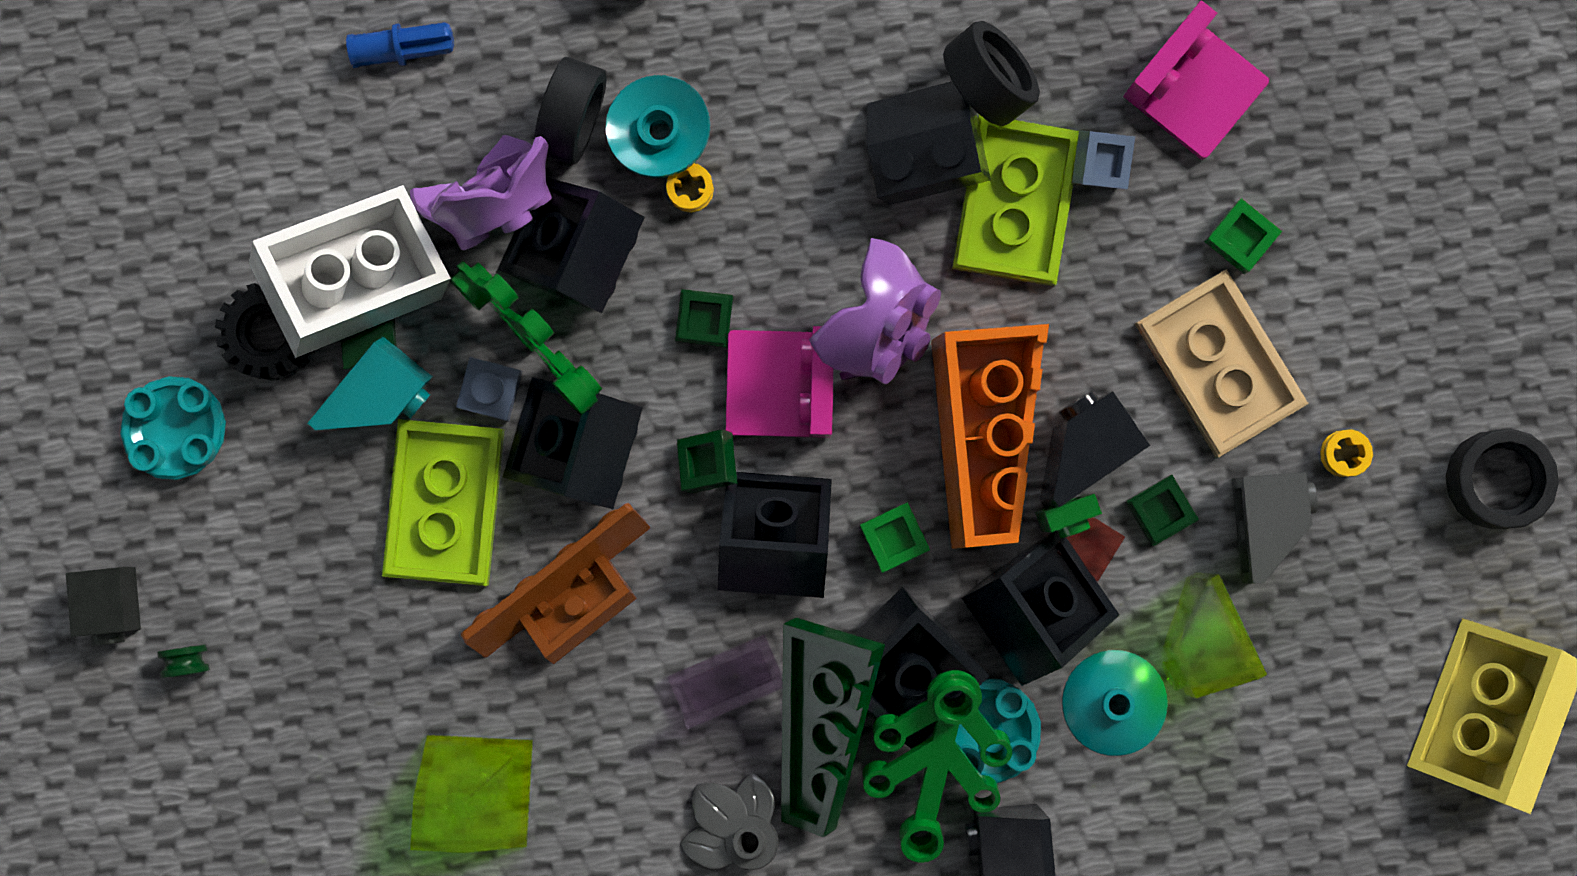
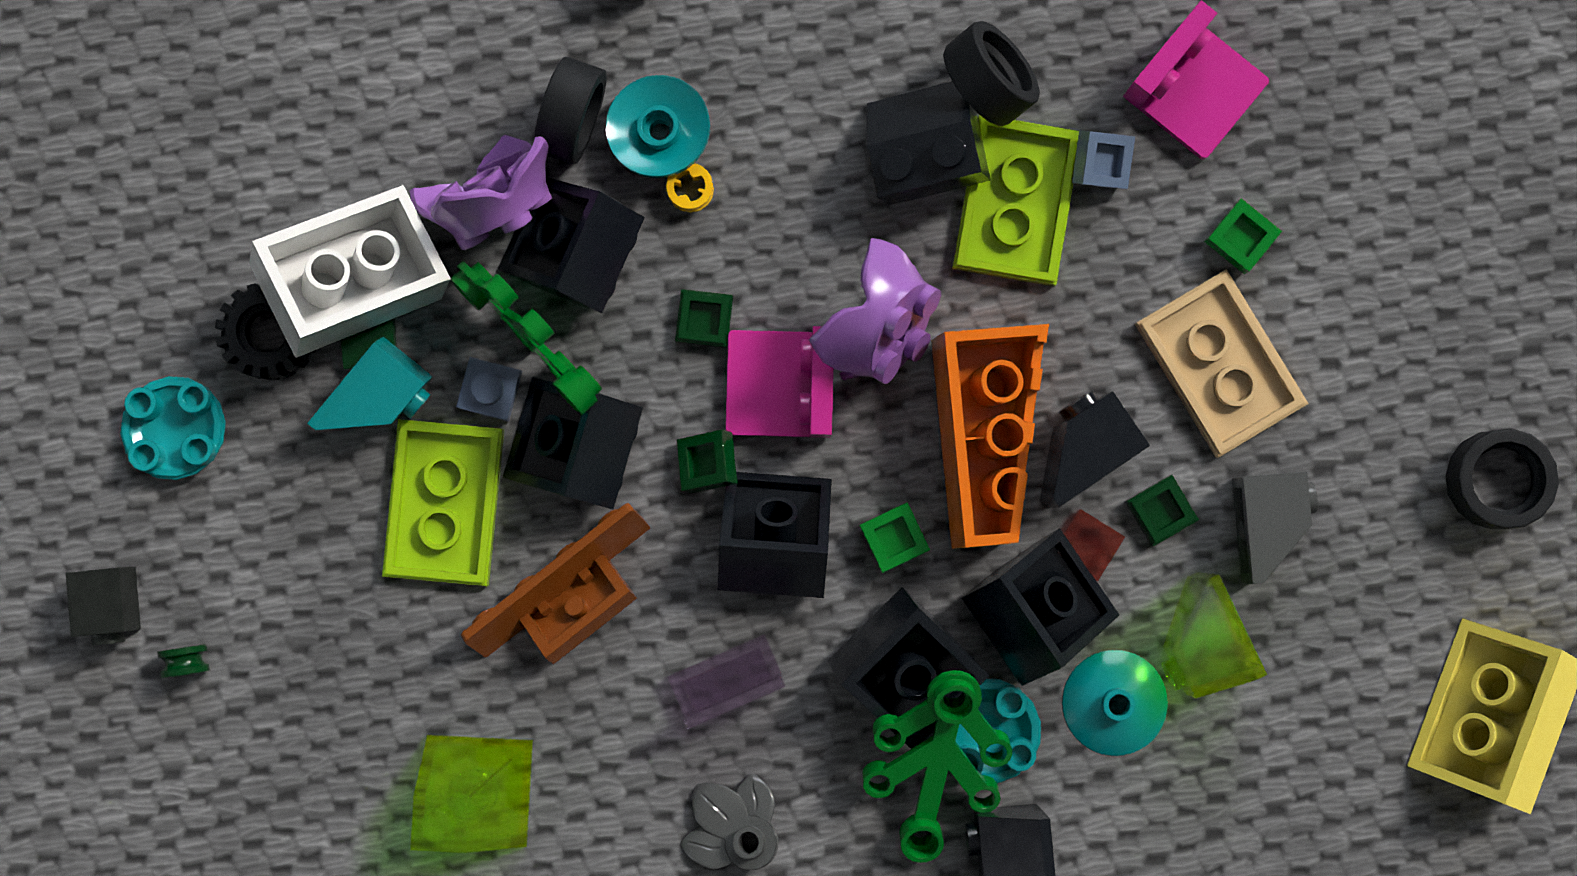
(399, 44): blue axle -> none
(824, 710): dark green wing -> none
(1070, 517): green plate -> none
(1351, 438): yellow bush -> none

